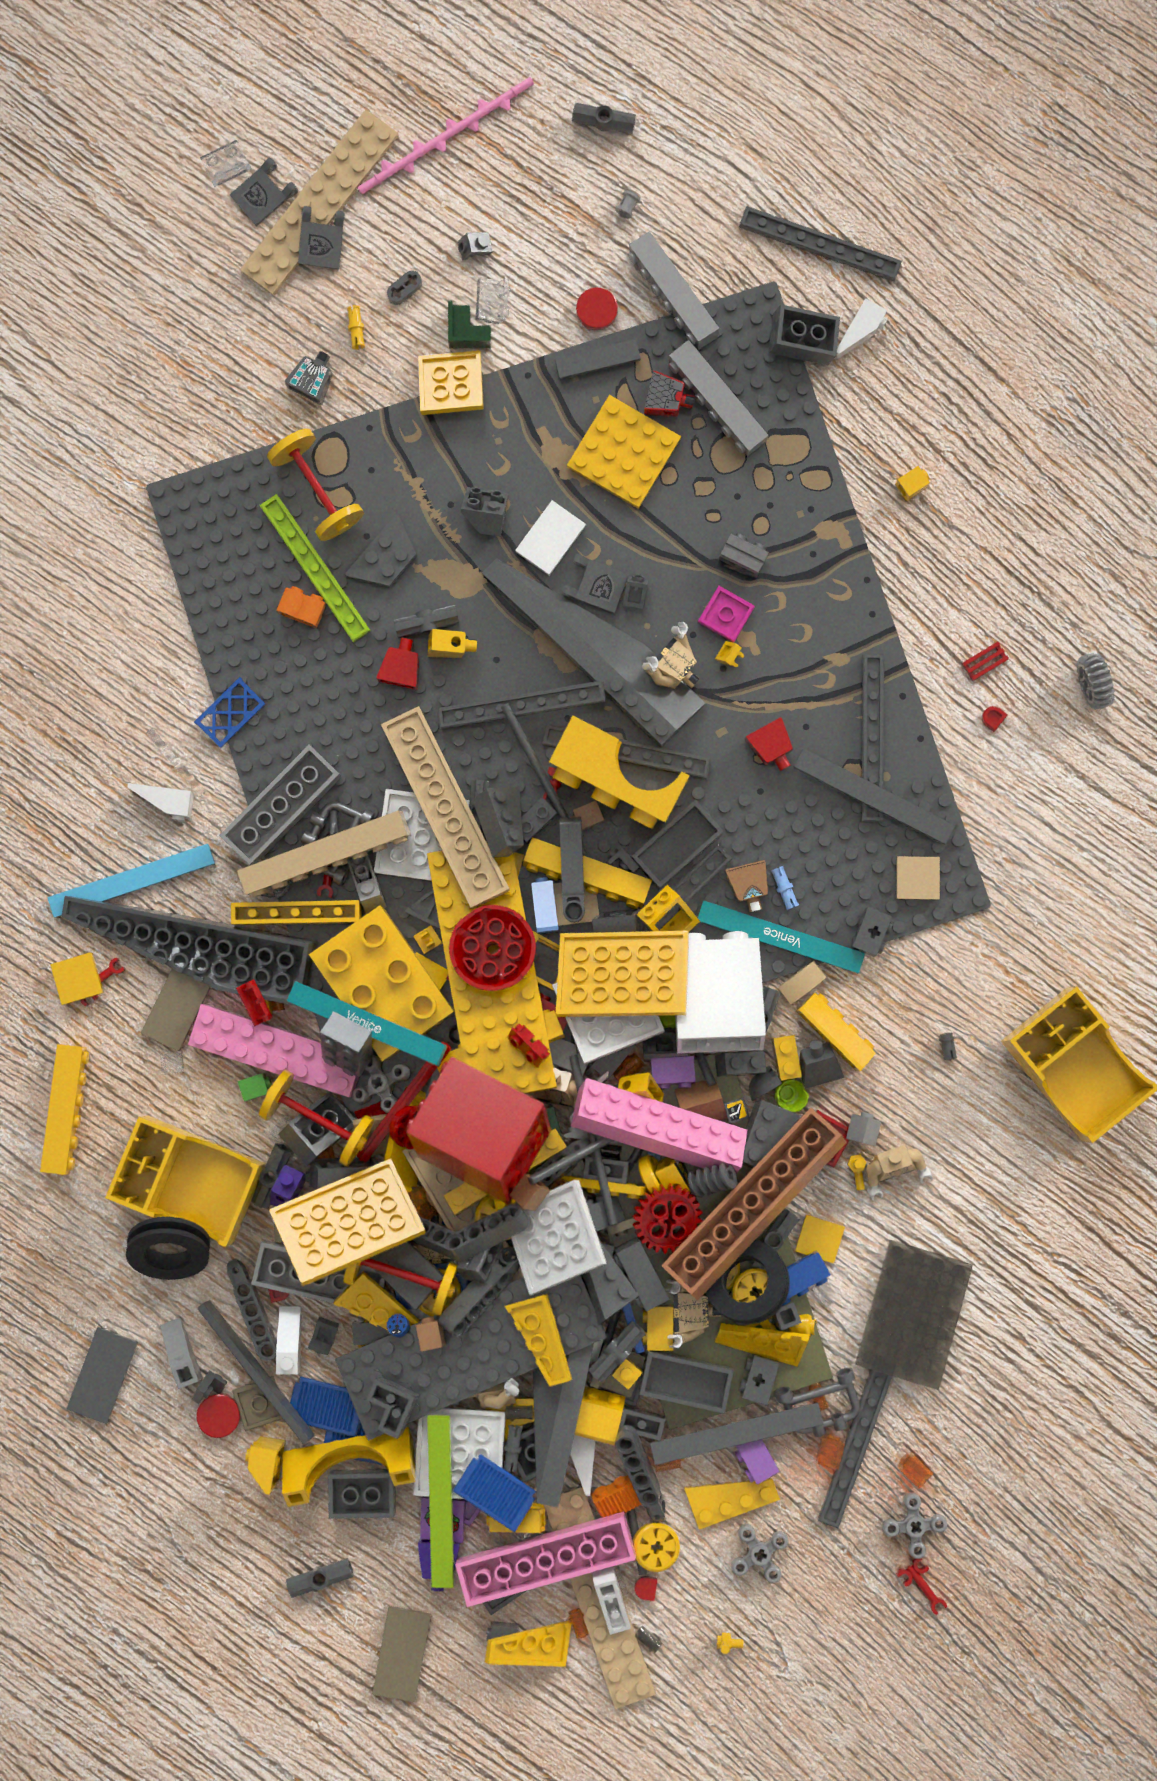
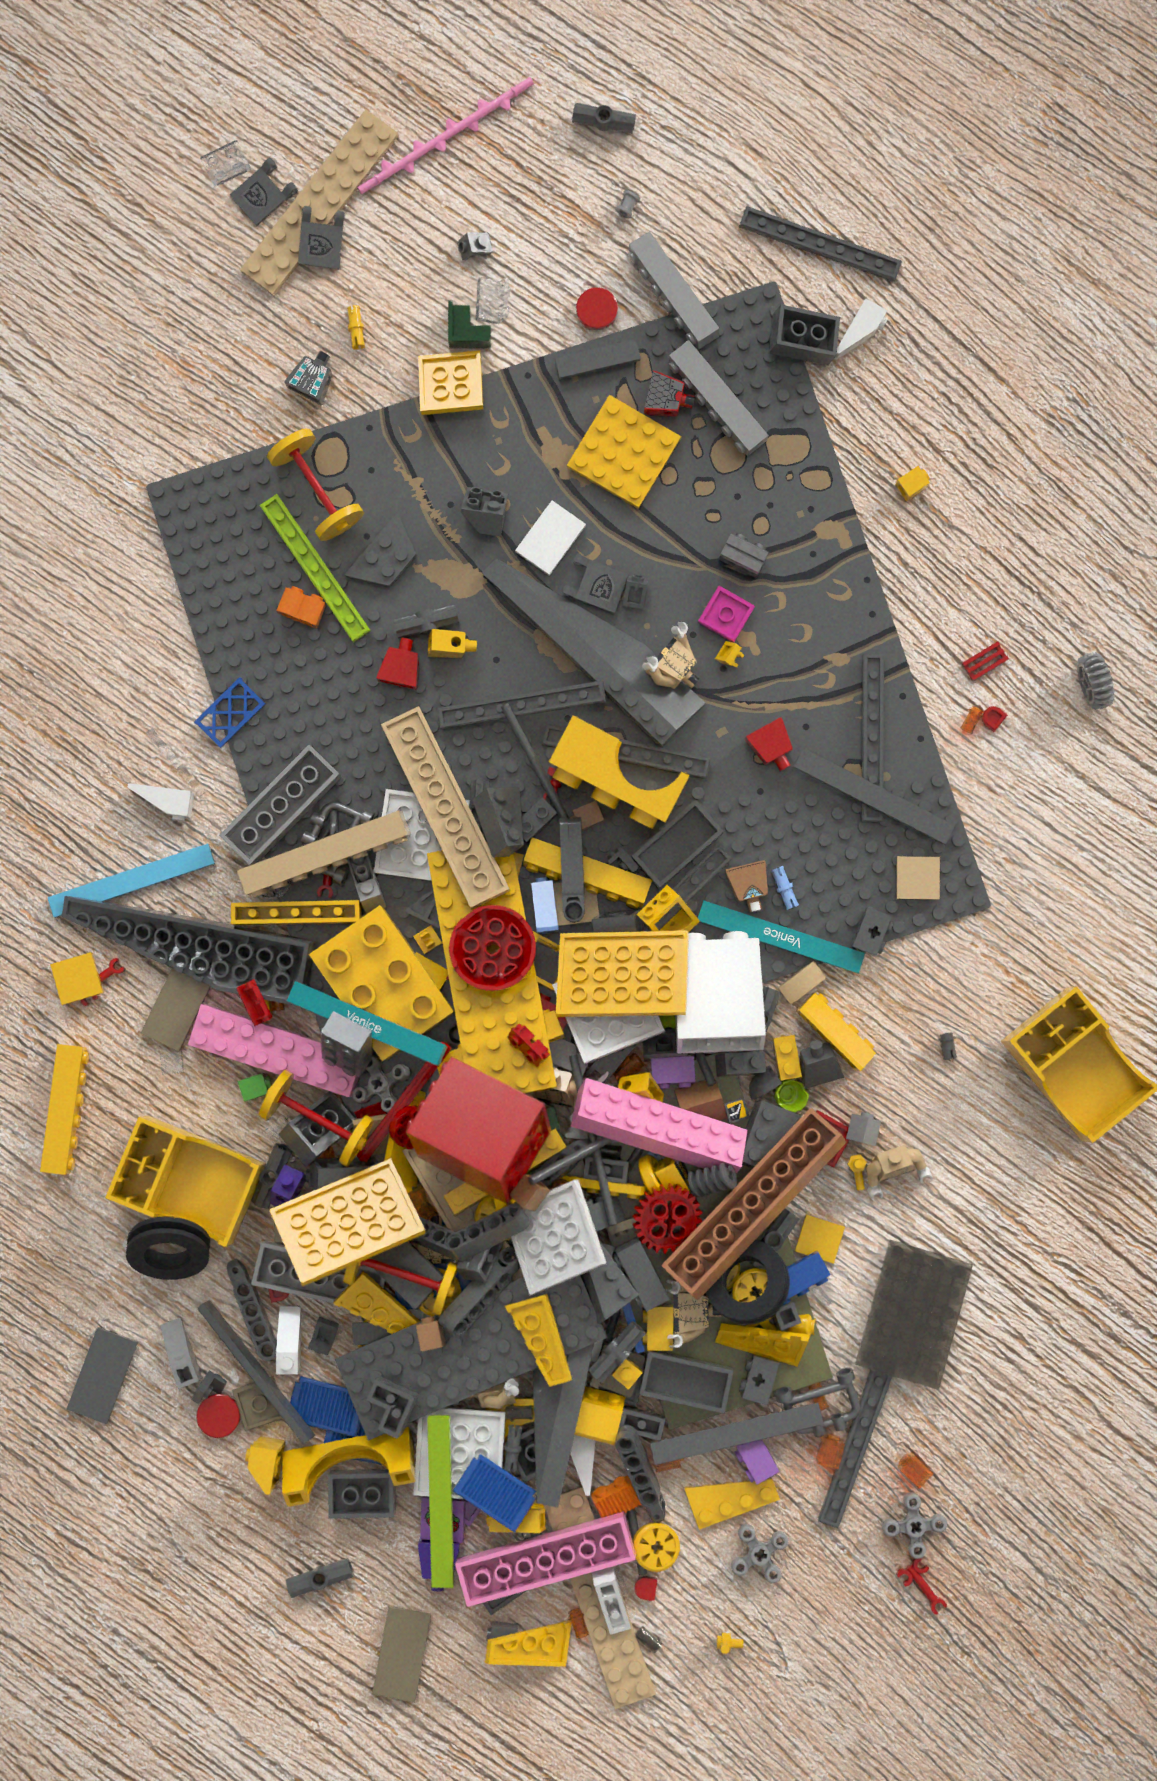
(398, 1325): blue tile -> none
(401, 284): dark grey beam -> none
(972, 719): none -> clear orange pin

